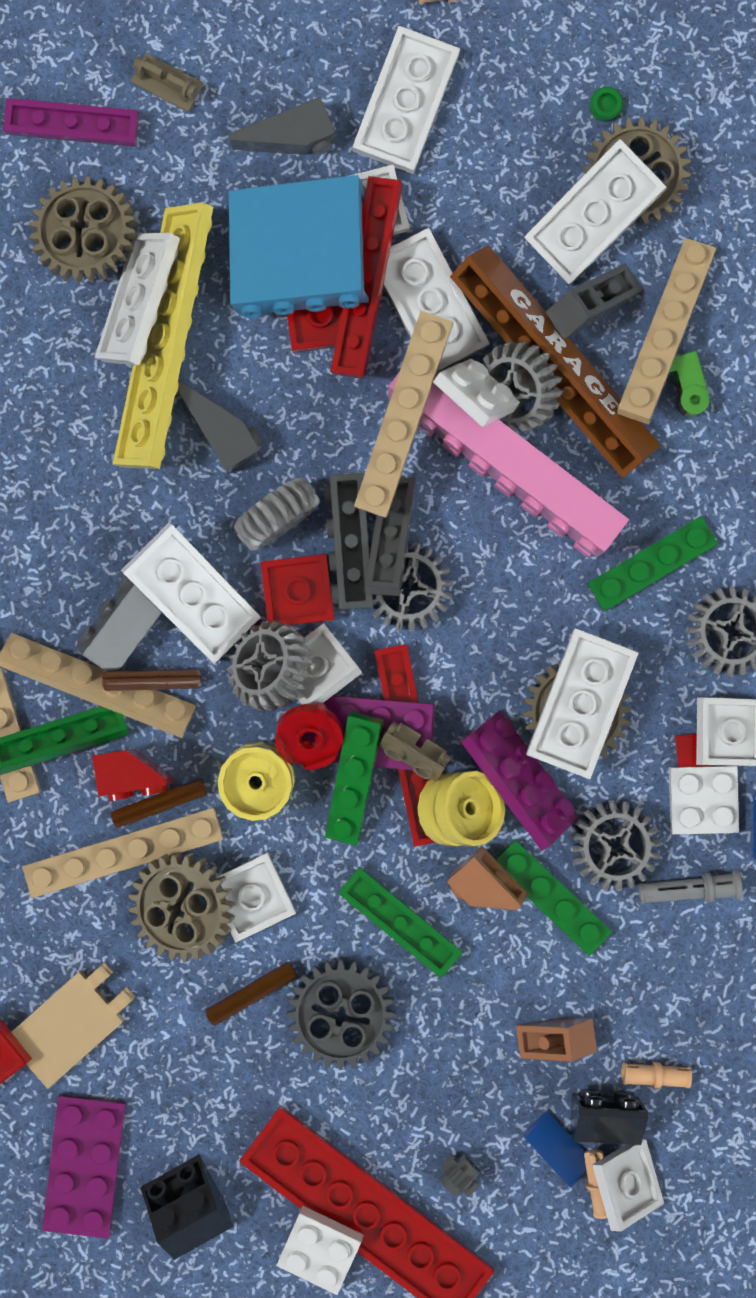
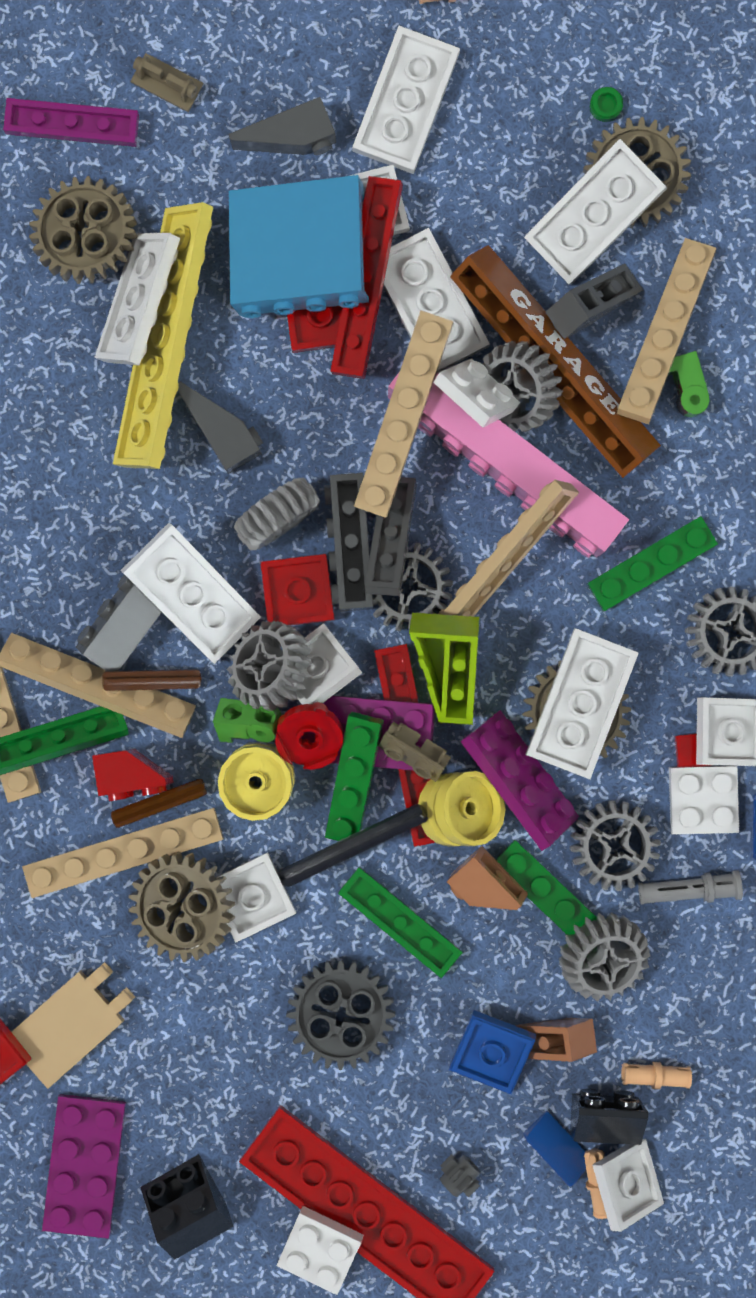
(244, 721): none -> bright green leg
(251, 993): reddish brown axle -> none
(353, 845): none -> black axle
(449, 660): none -> lime wedge
(492, 1052): none -> blue tile
(512, 549): none -> tan plate
(610, 963): none -> light grey gear

